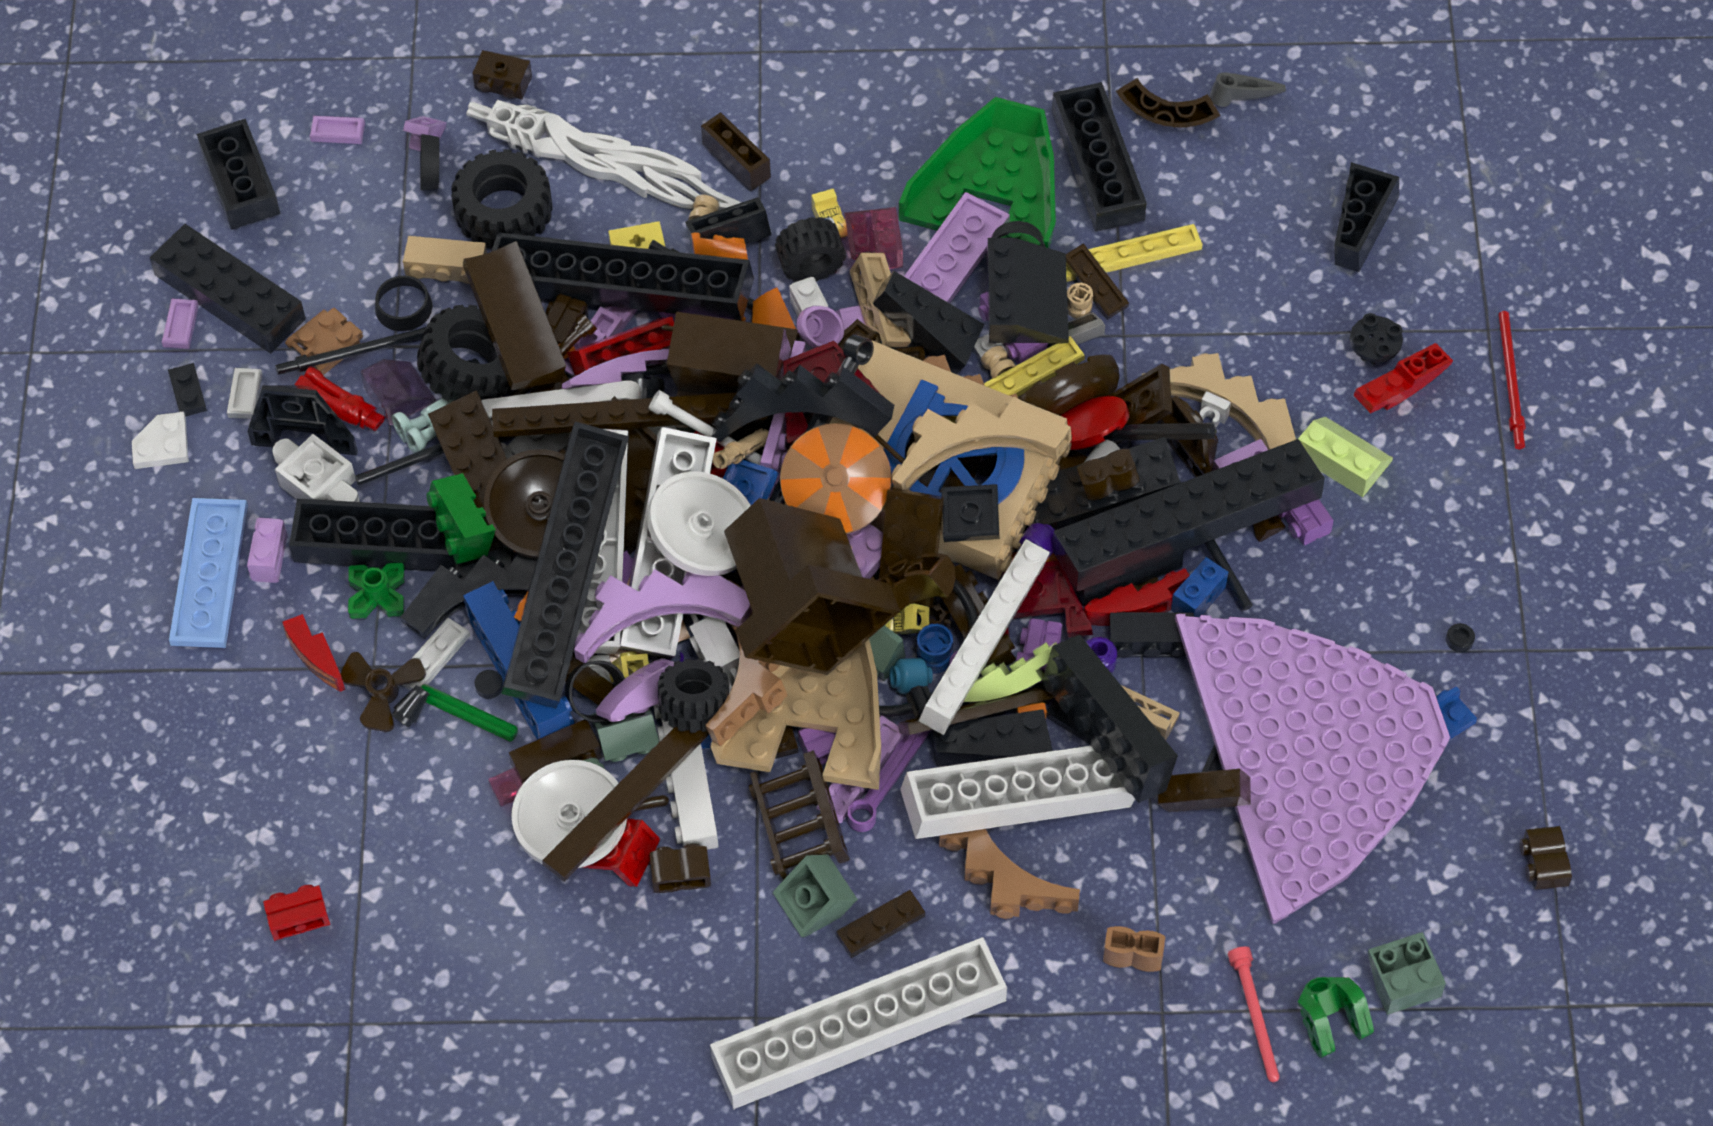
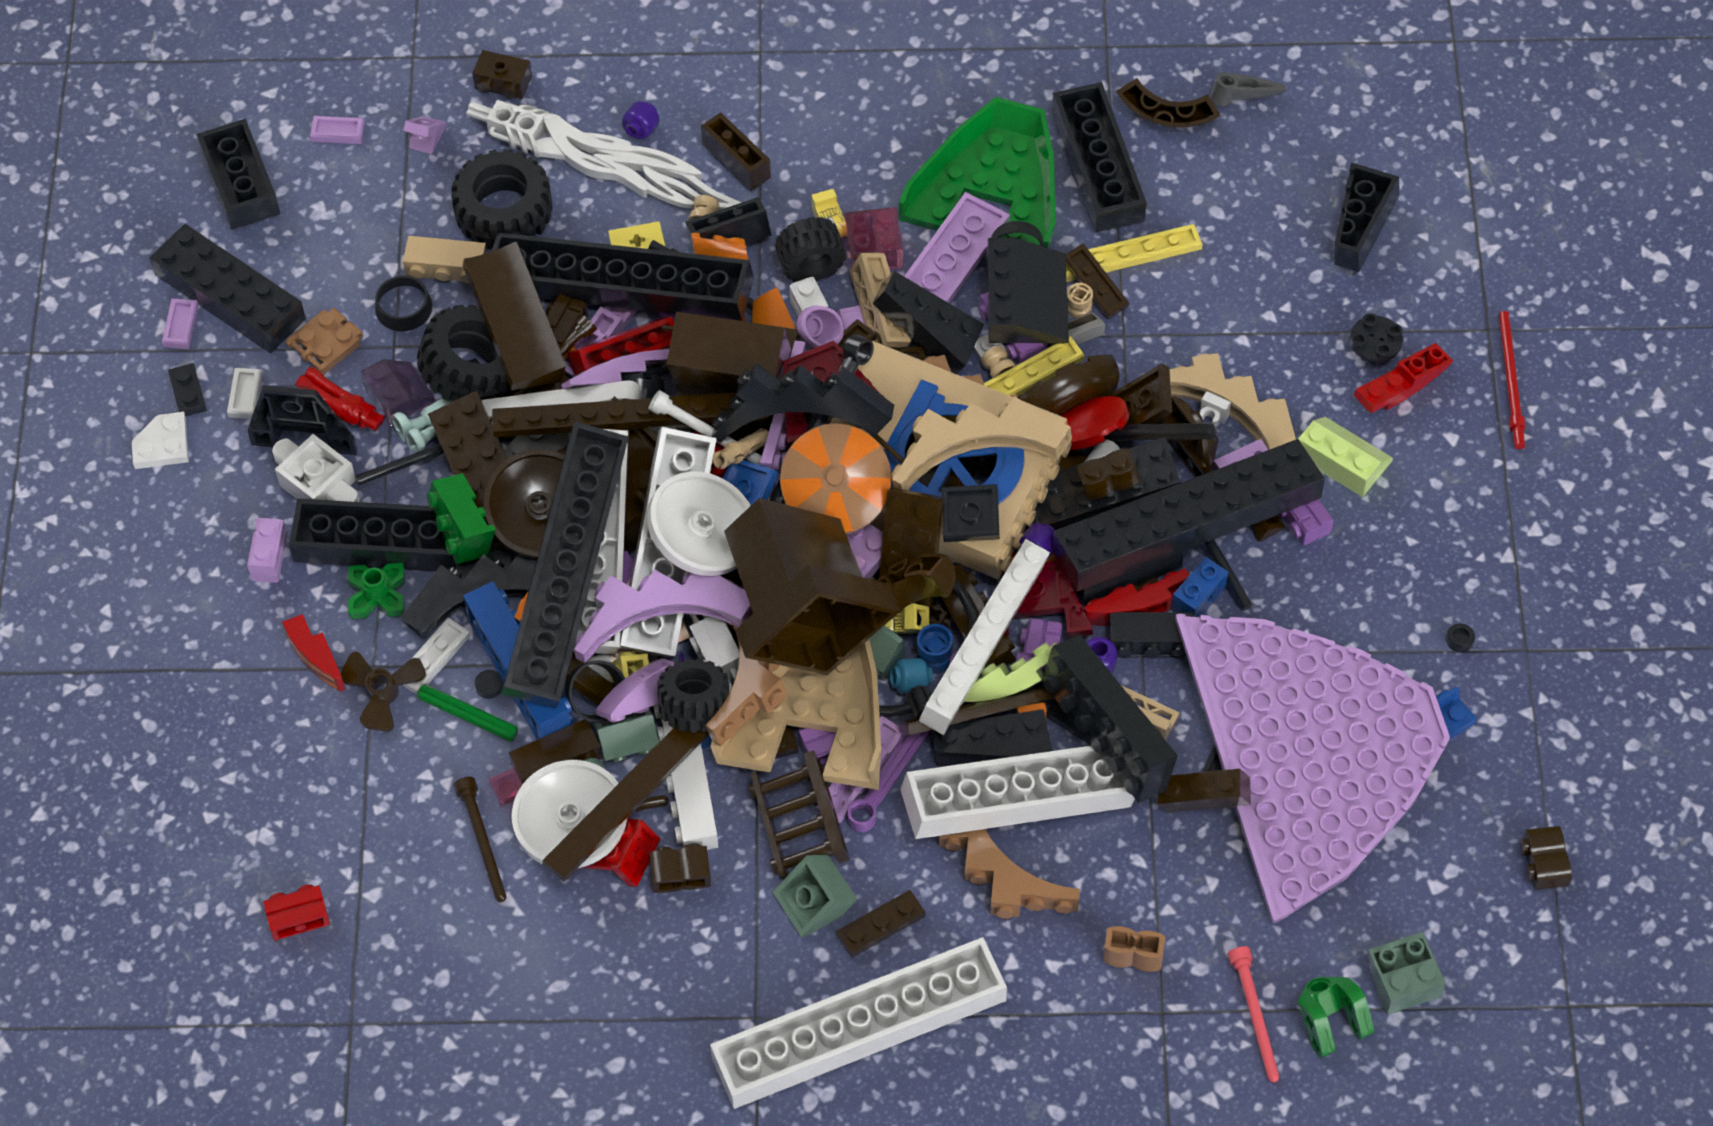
(208, 573): light blue plate -> none
(303, 362): black bar -> none
(410, 706): black cone -> none
(429, 162): black tyre -> none
(466, 790): none -> dark brown piece
(640, 120): none -> dark purple head

